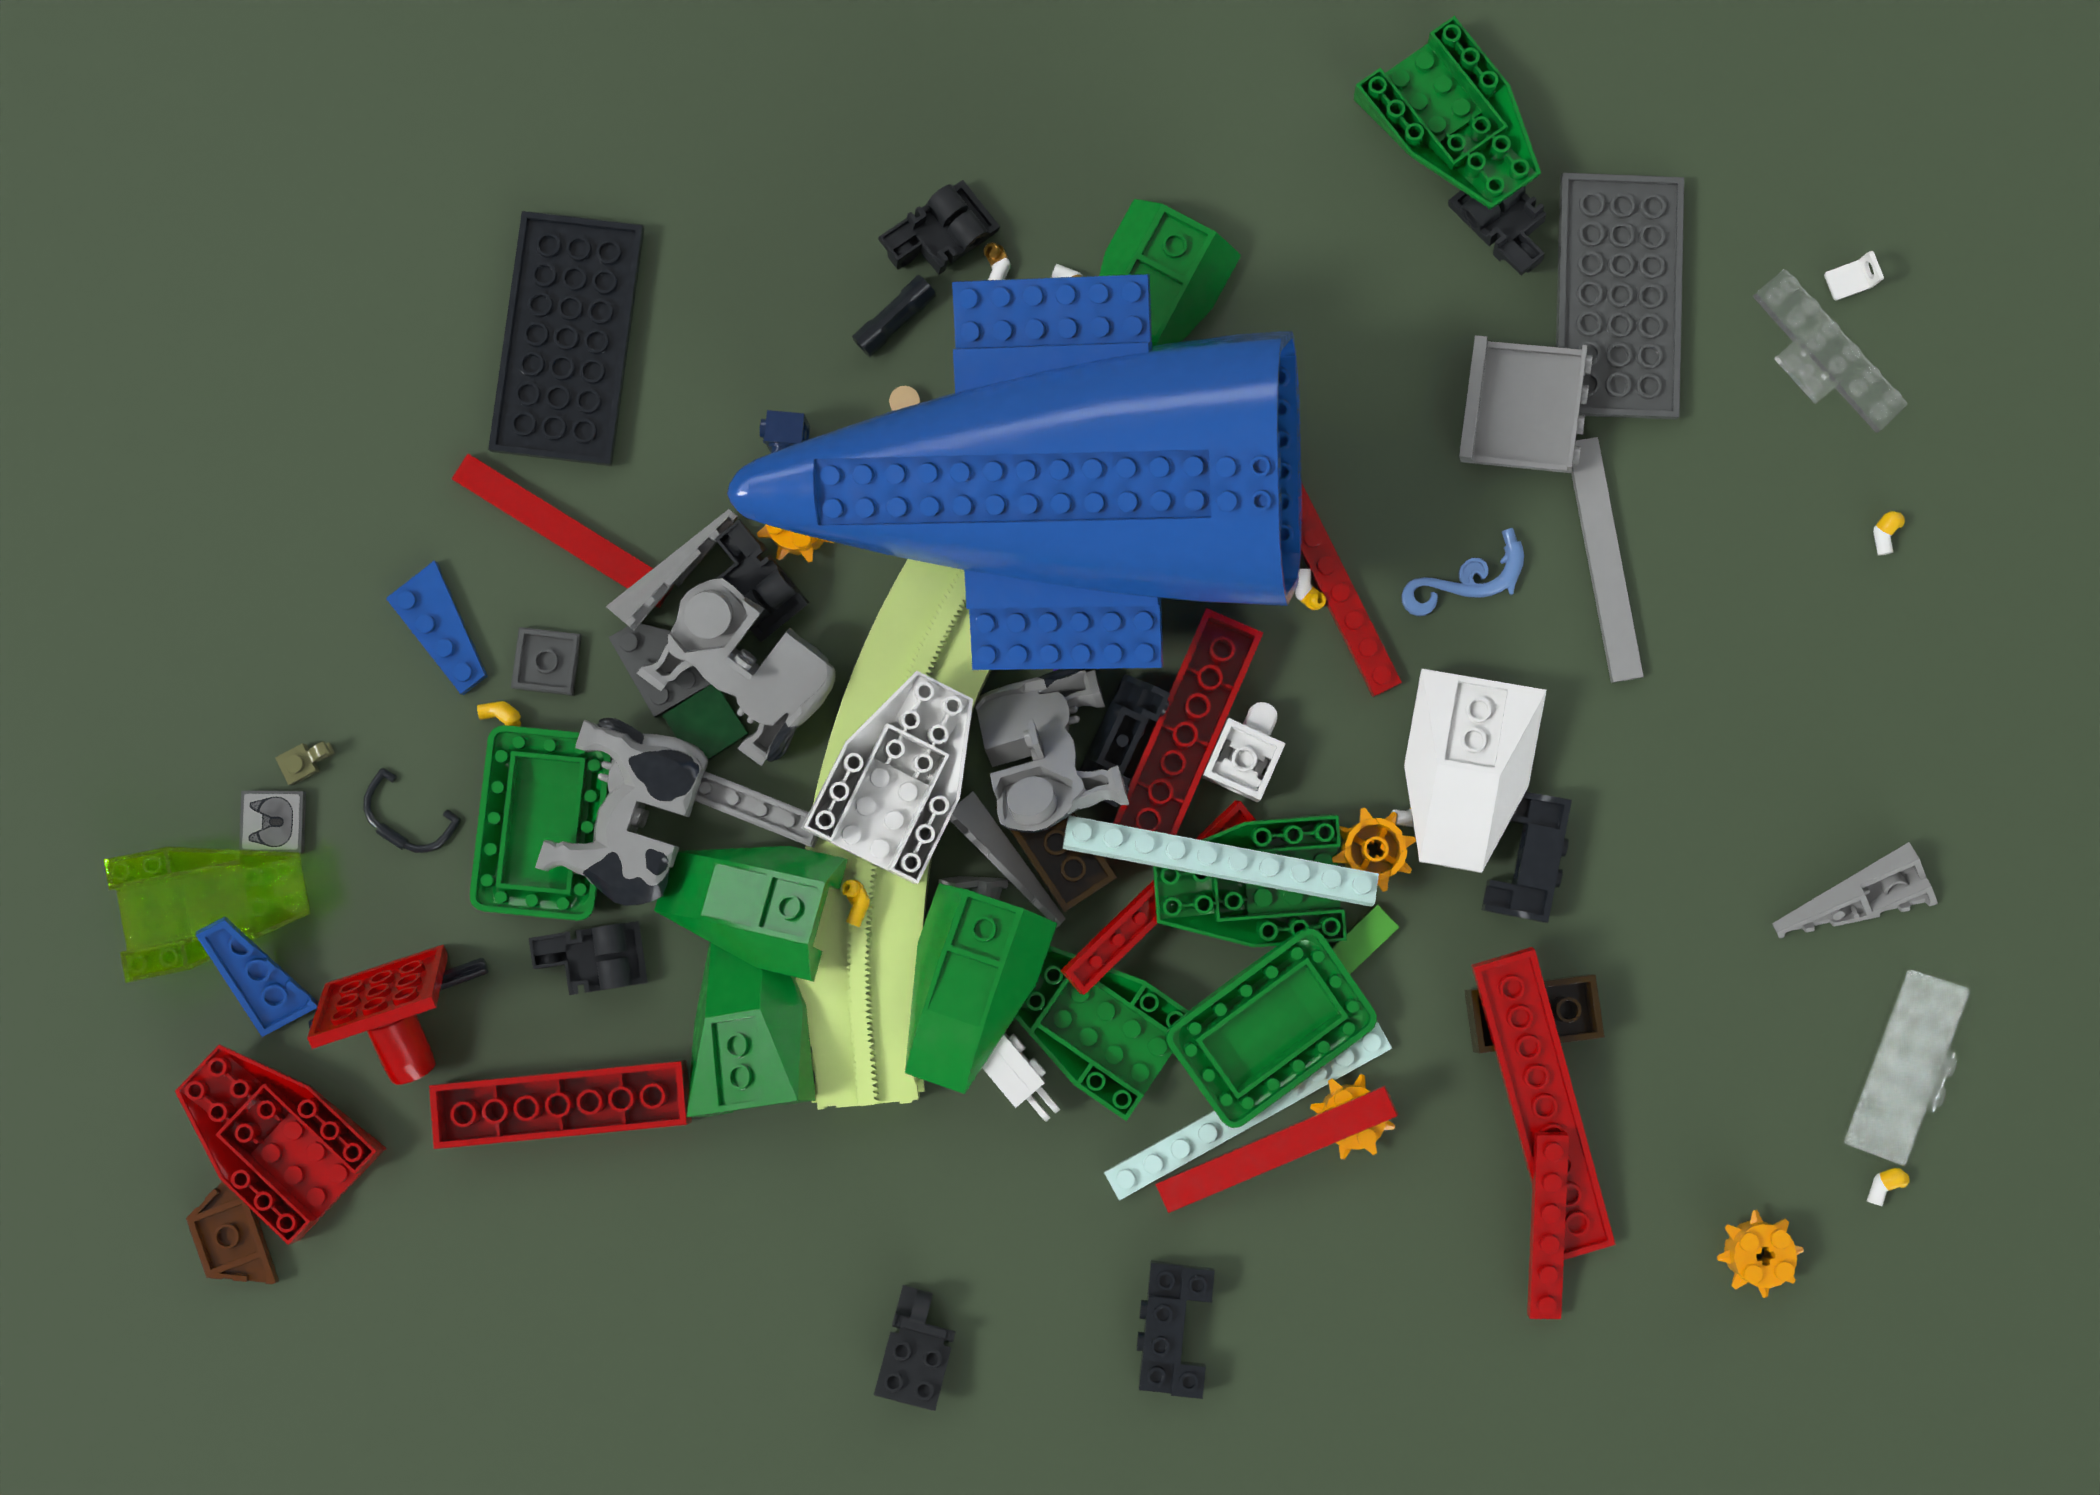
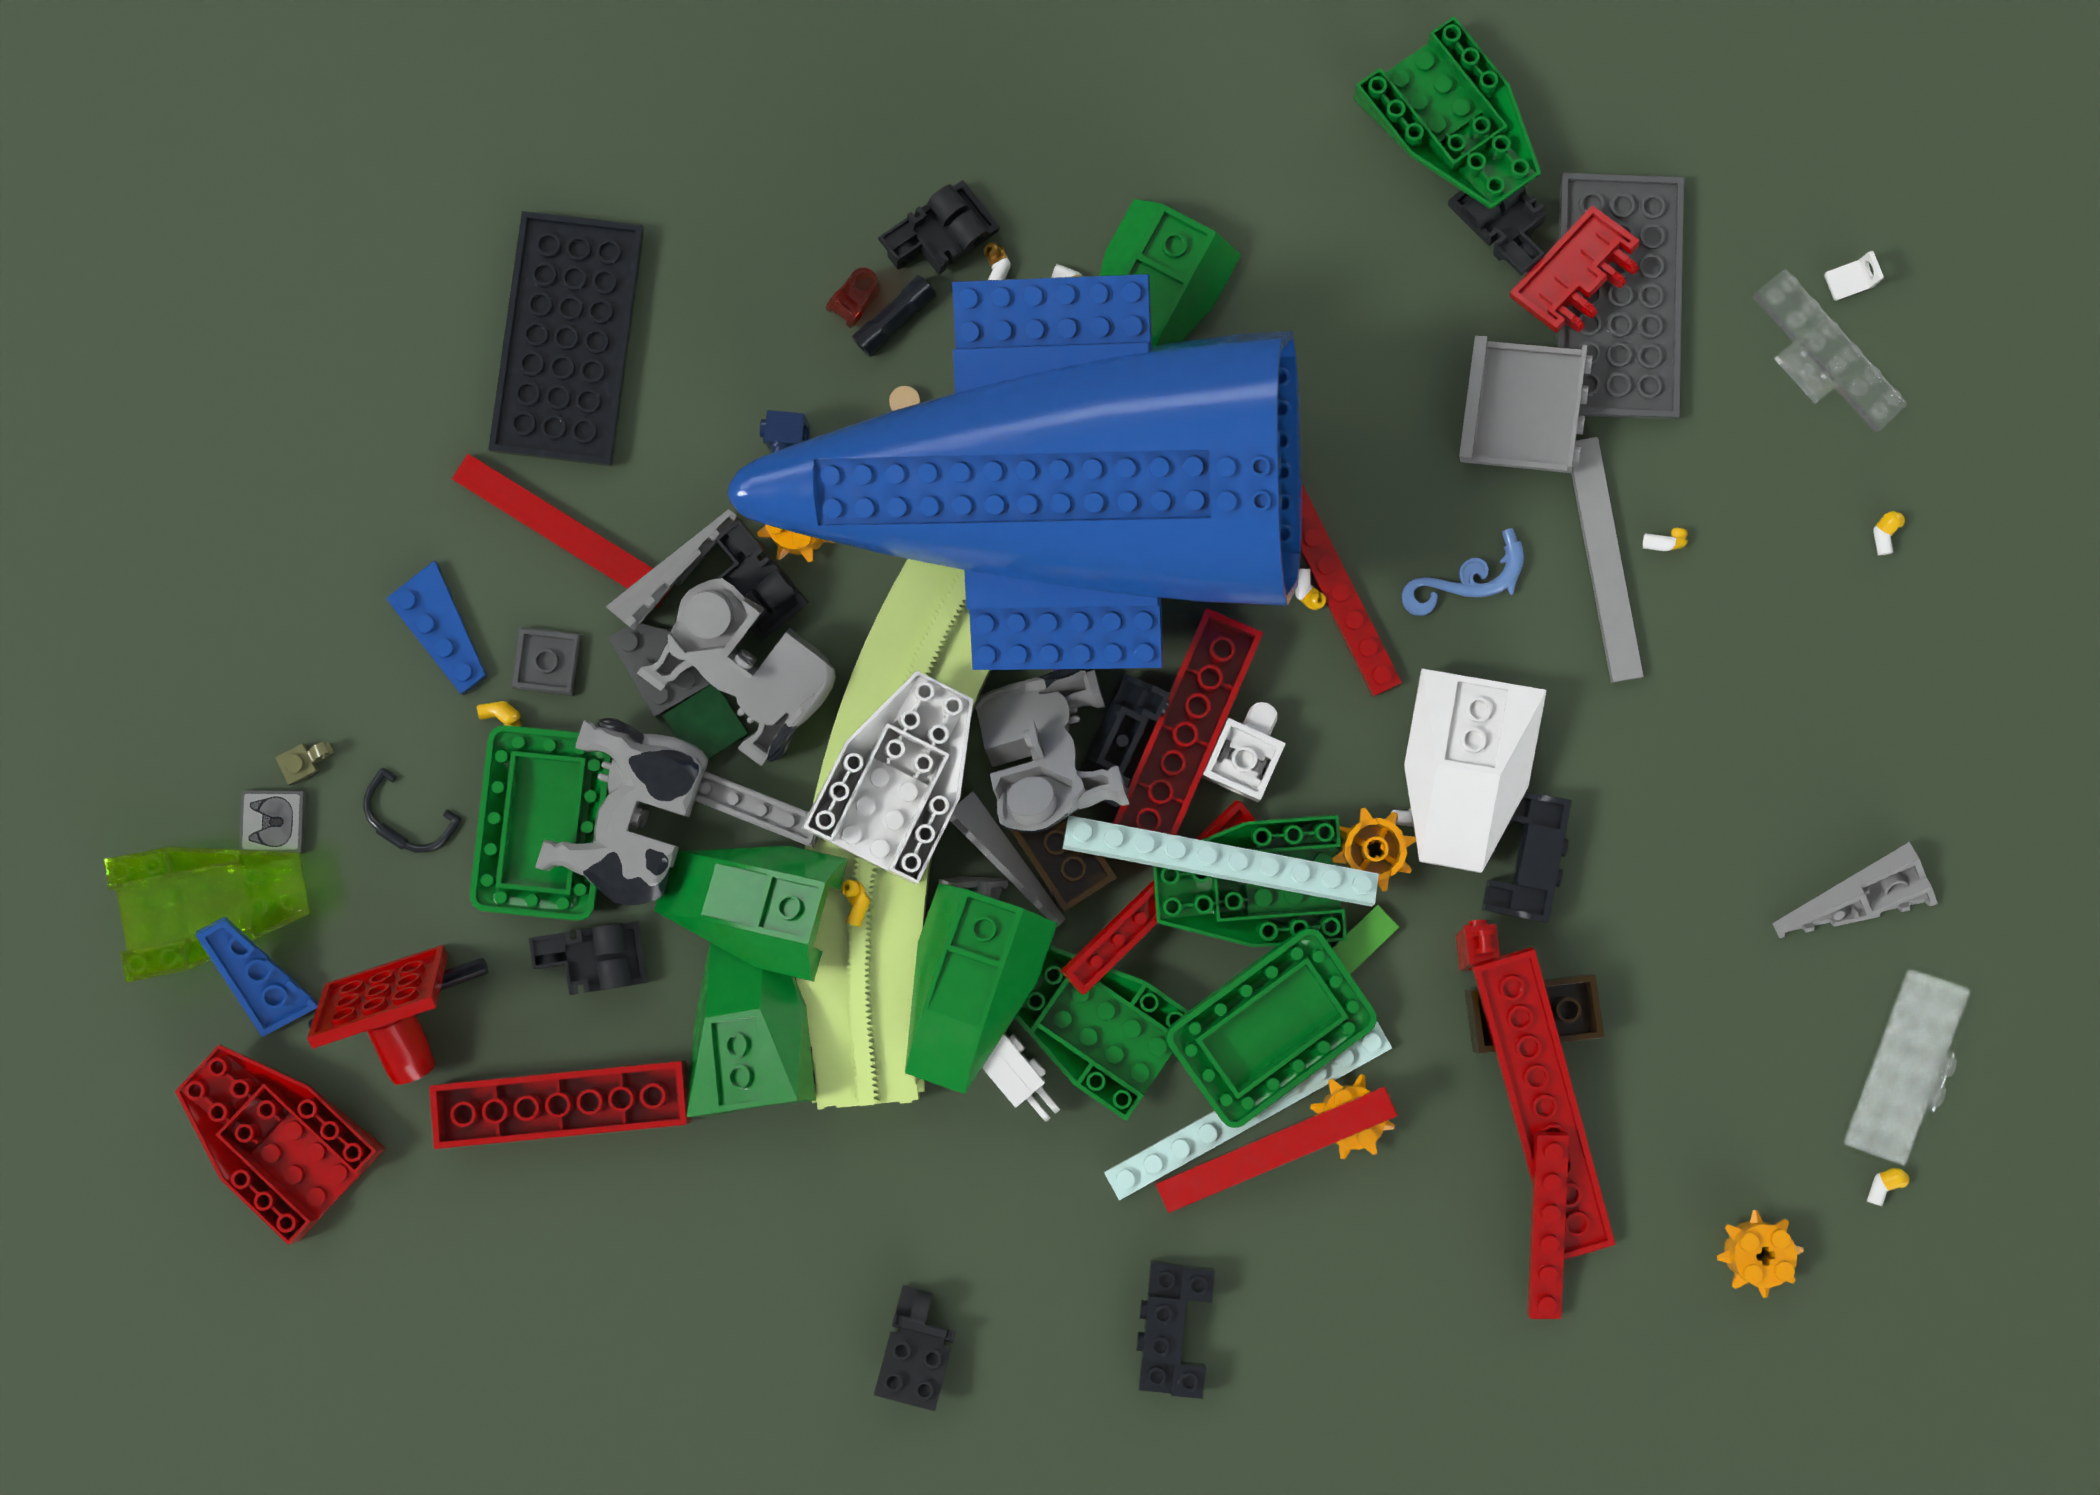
(230, 1239): reddish brown wing -> none
(854, 298): none -> clear red piece
(1476, 943): none -> red brick
(1575, 265): none -> red hinge
(1666, 543): none -> white arm

